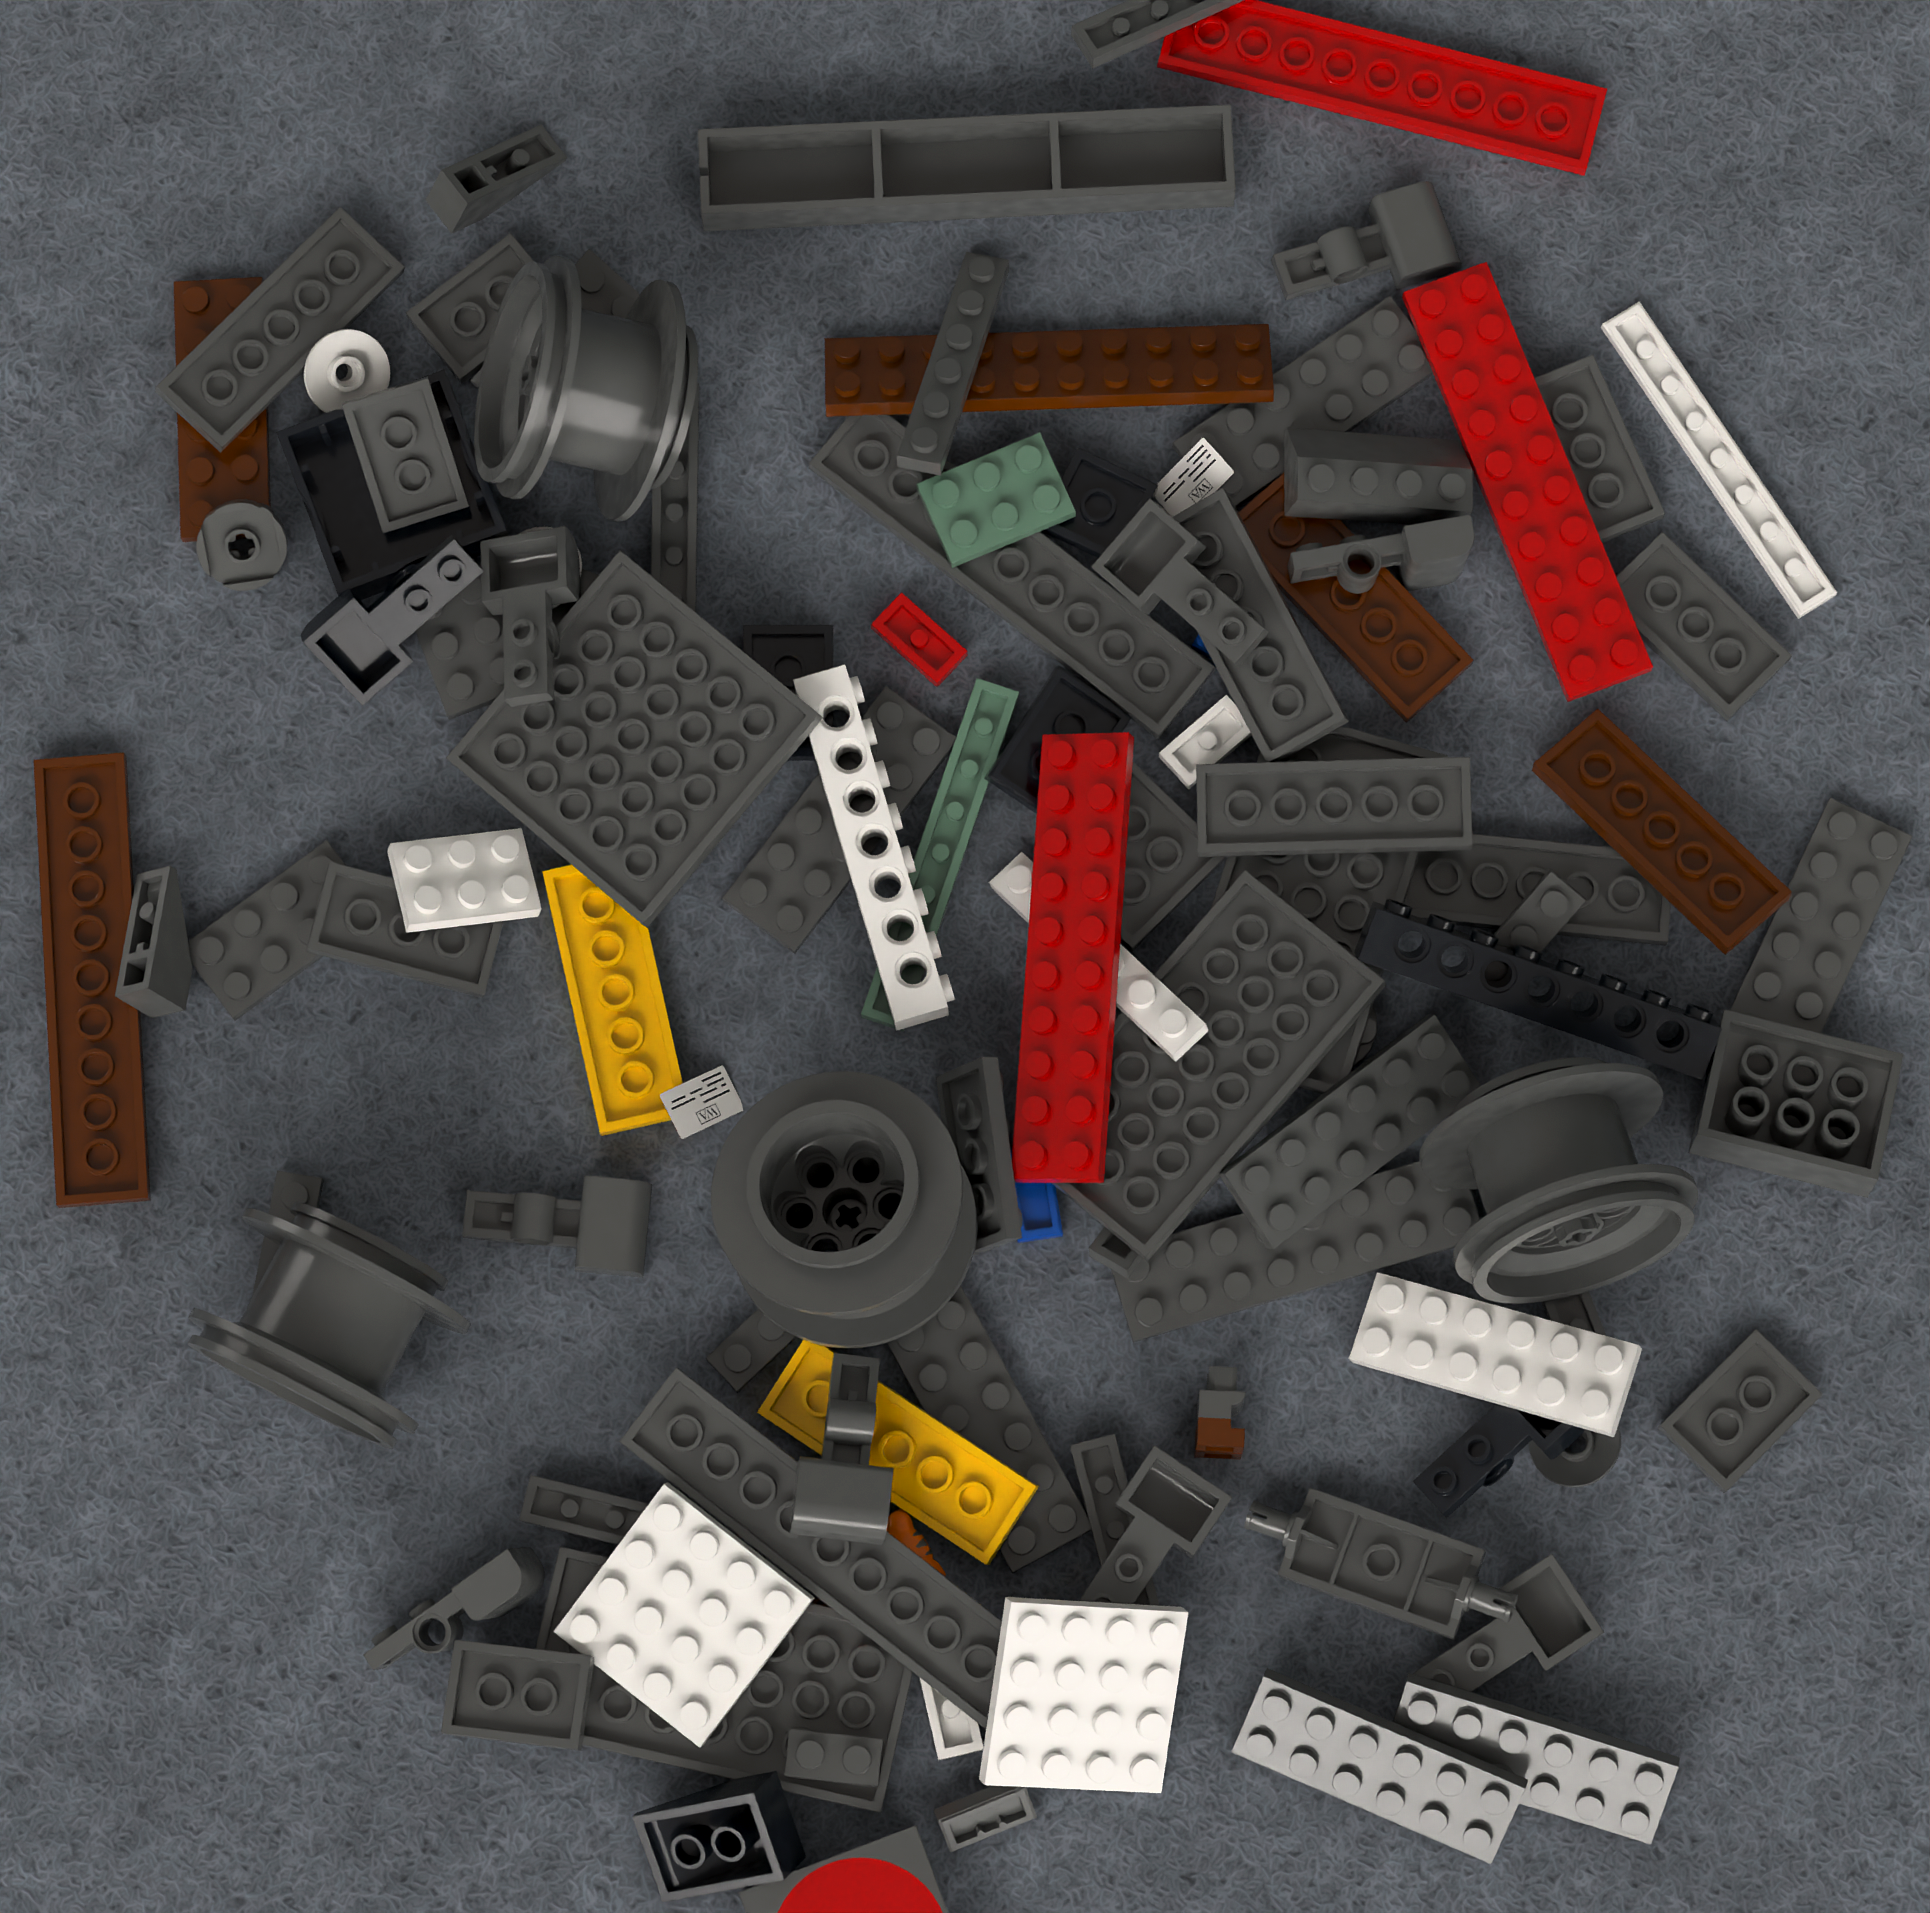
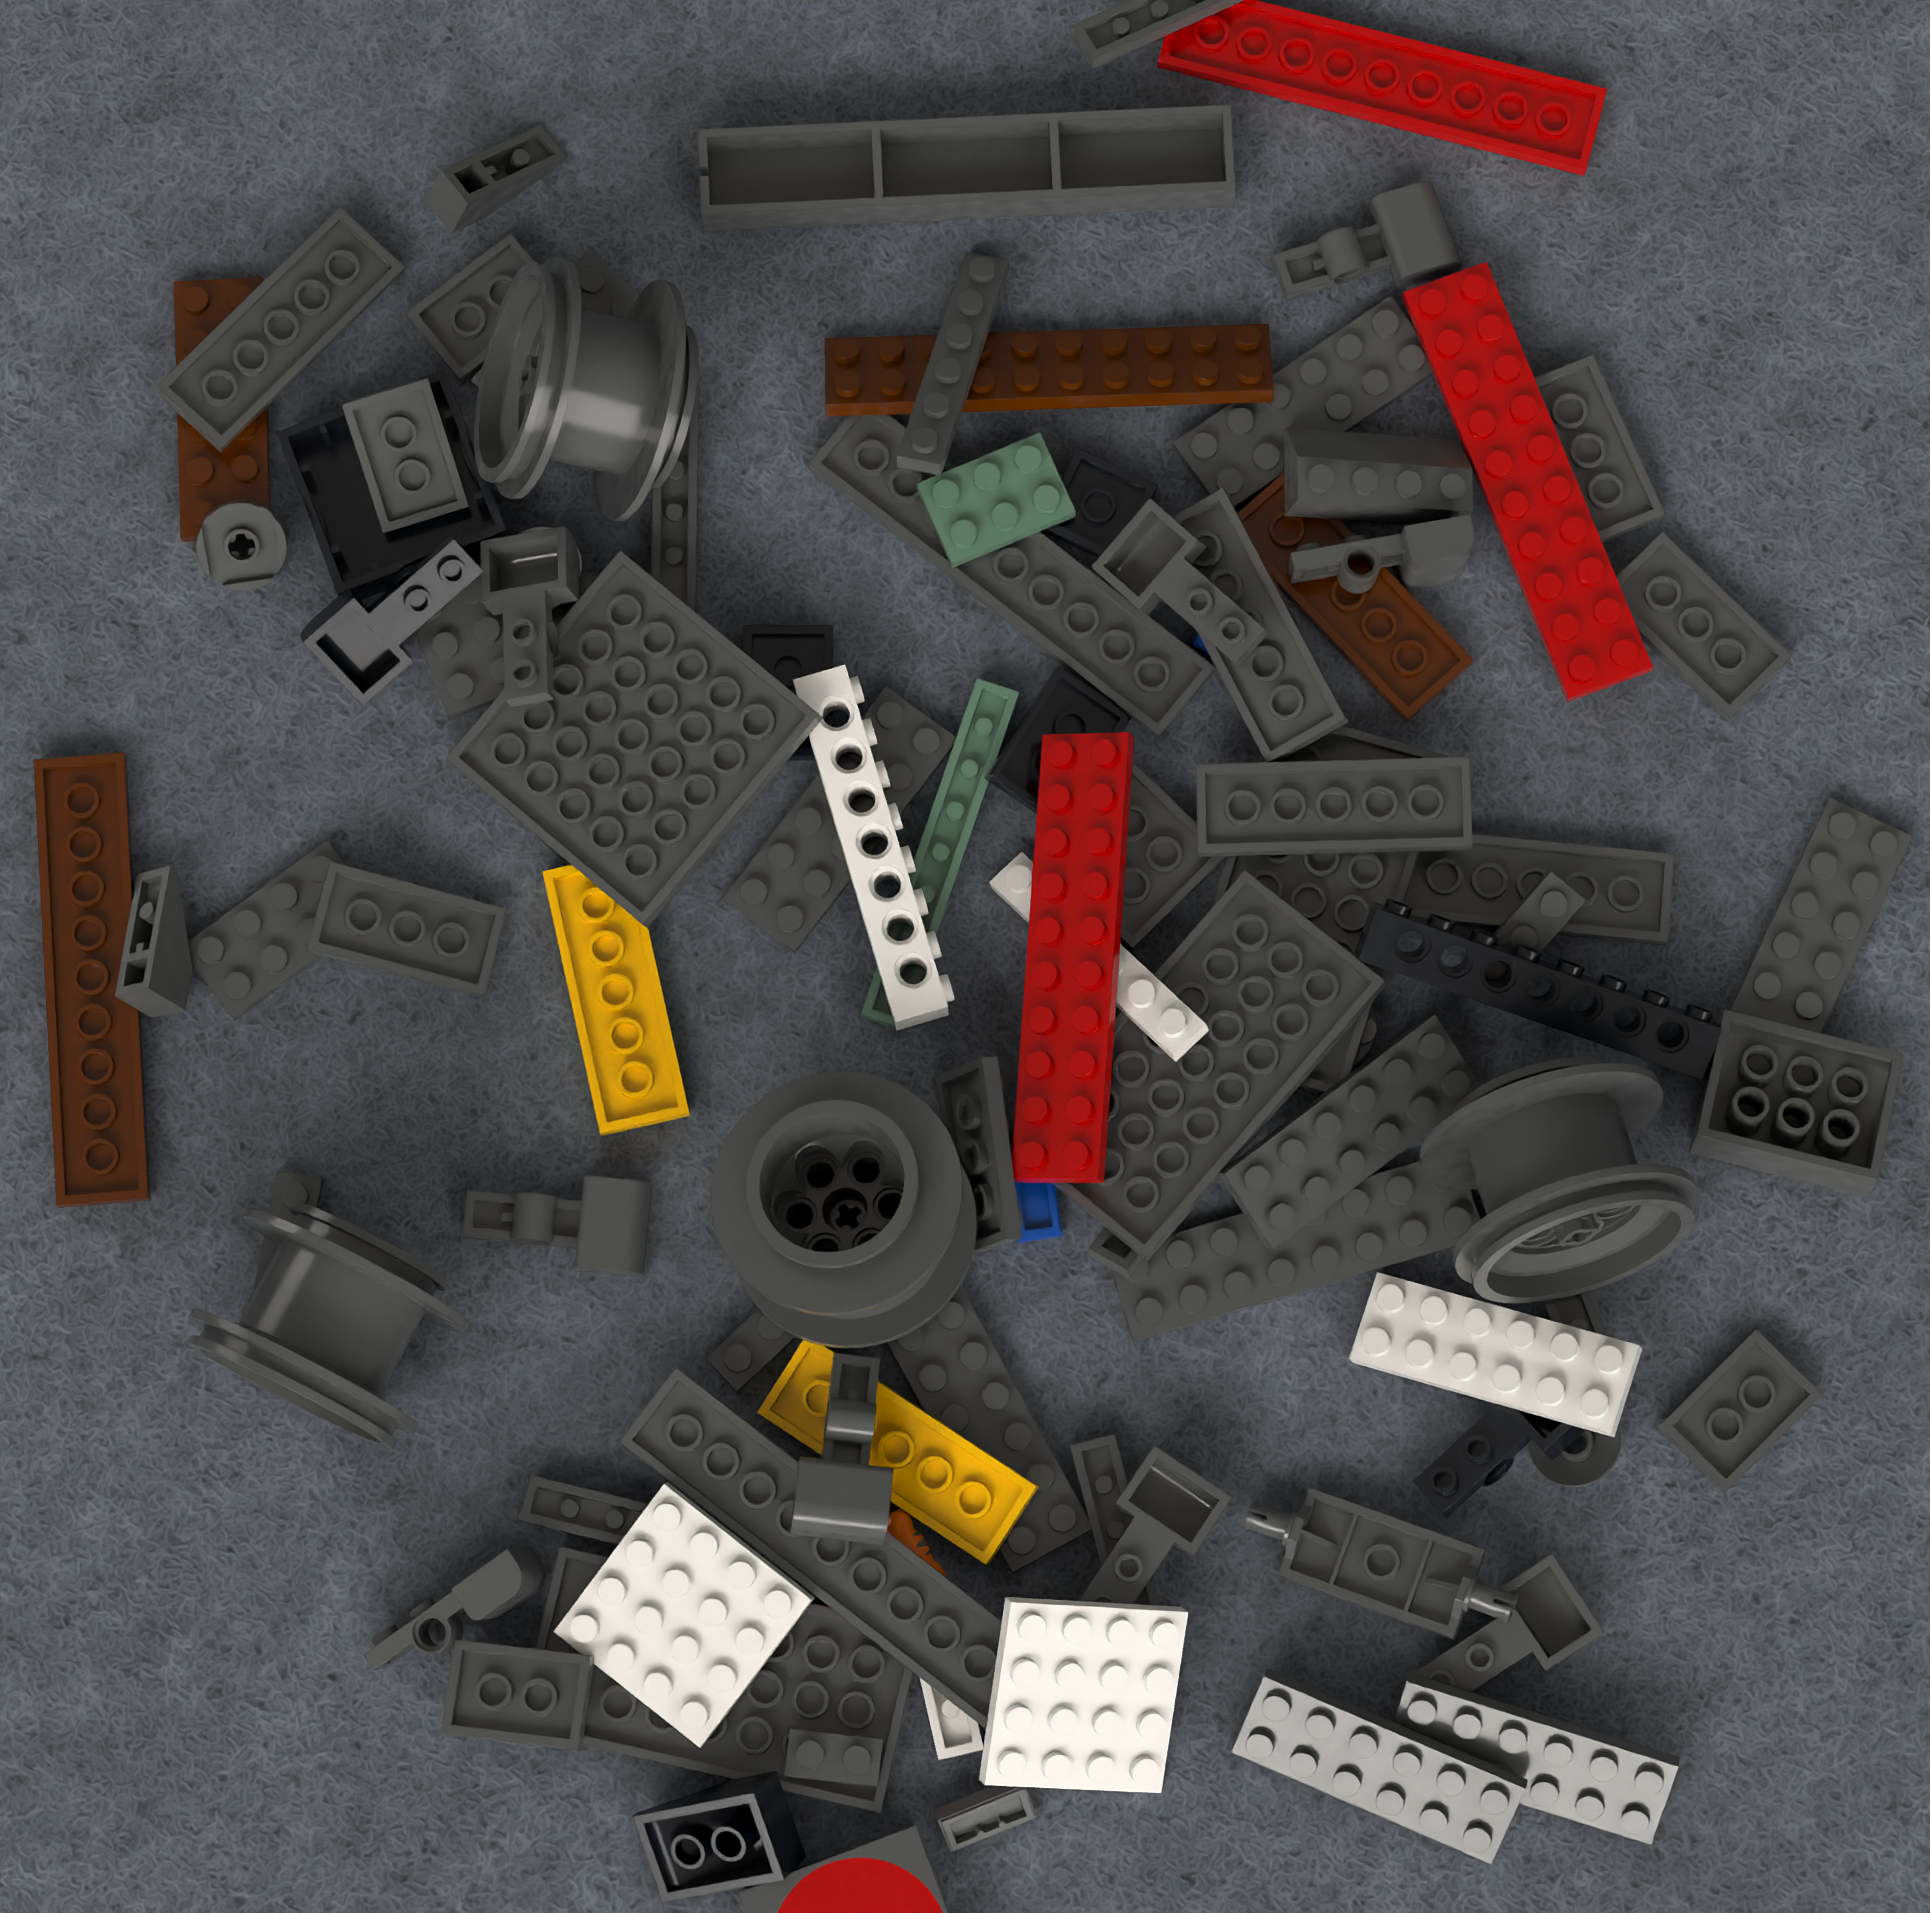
(365, 362): white dish -> none
(464, 880): white plate -> none
(701, 1102): white sticker -> none
(919, 639): red plate -> none
(1193, 478): white sticker -> none
(1206, 741): white plate -> none
(1213, 1416): hips -> none
(1661, 831): reddish brown plate -> none
(1719, 460): white tile -> none

